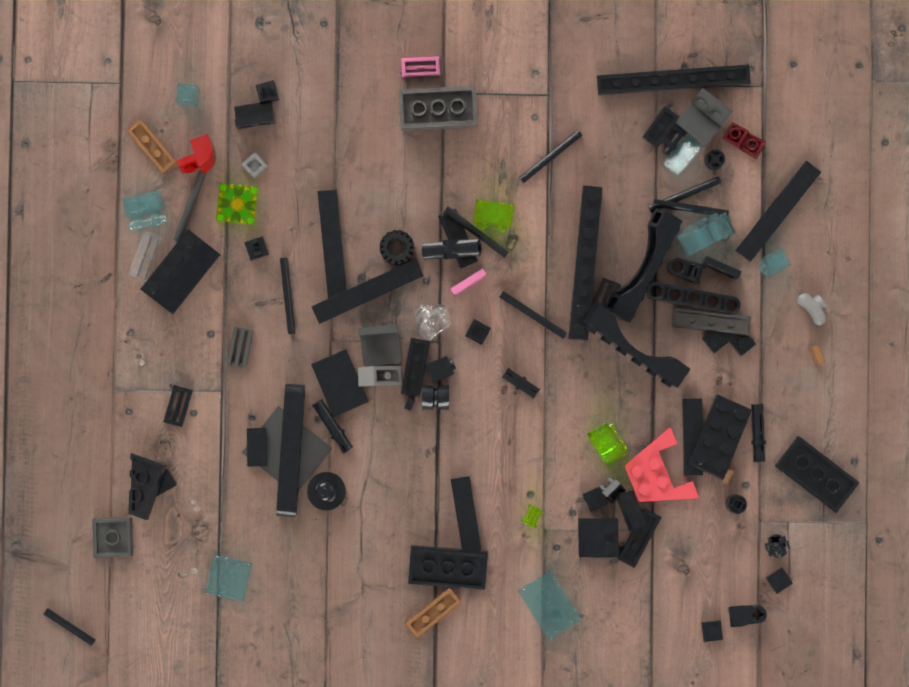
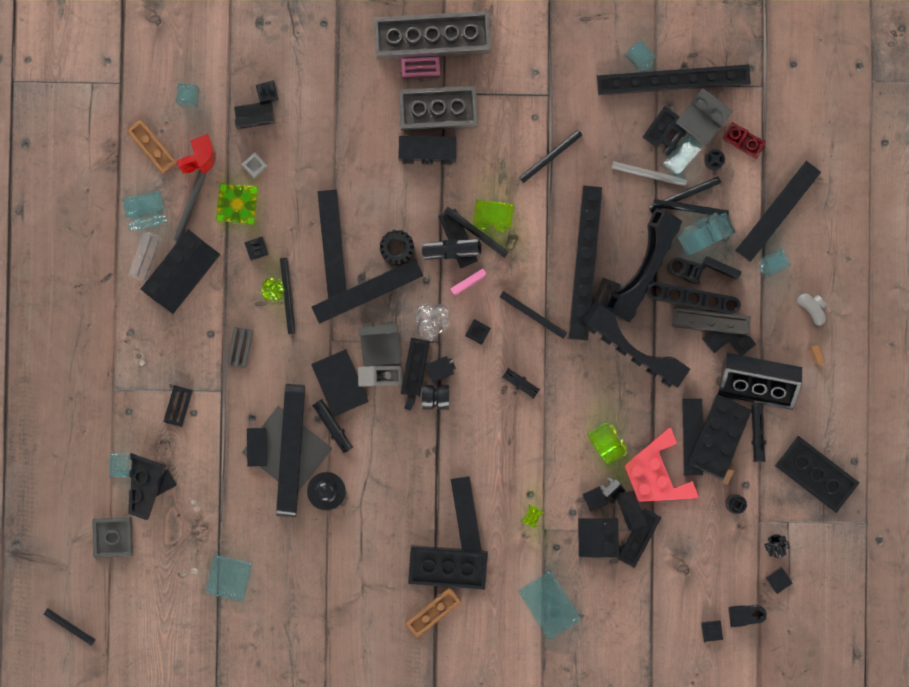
(119, 465): none -> clear light blue panel
(272, 289): none -> clear neon green gear
(427, 149): none -> black brick
(432, 35): none -> flat silver brick
(641, 56): none -> clear light blue brick
(648, 173): none -> light grey bar
(760, 381): none -> black slope

